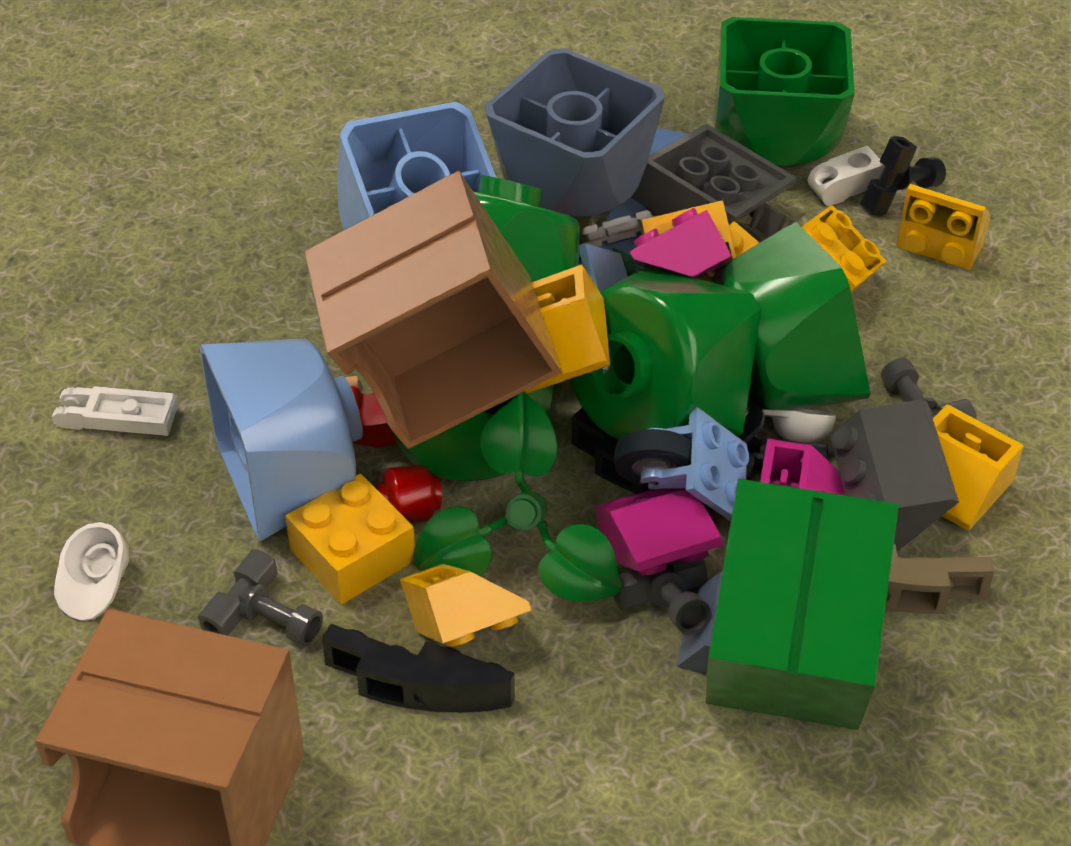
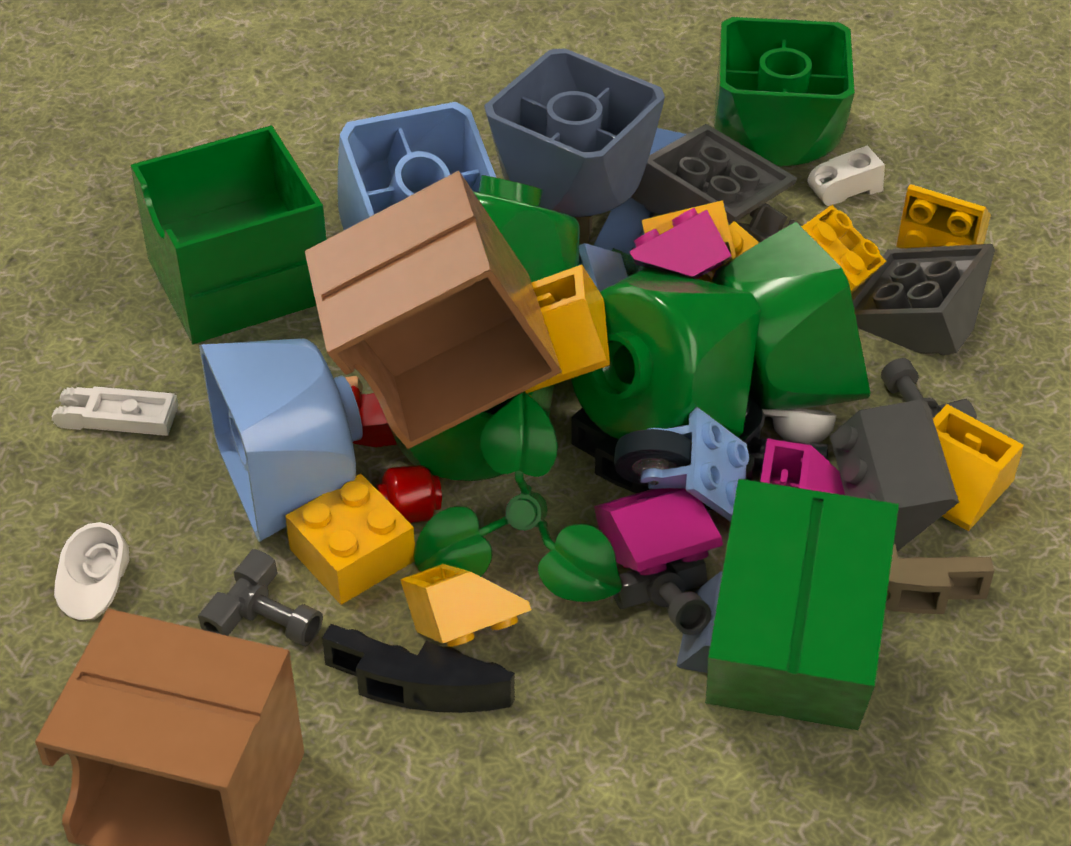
(230, 231): none -> green piece
(615, 229): light grey axle -> none
(899, 174): black bar -> none
(925, 296): none -> dark grey slope

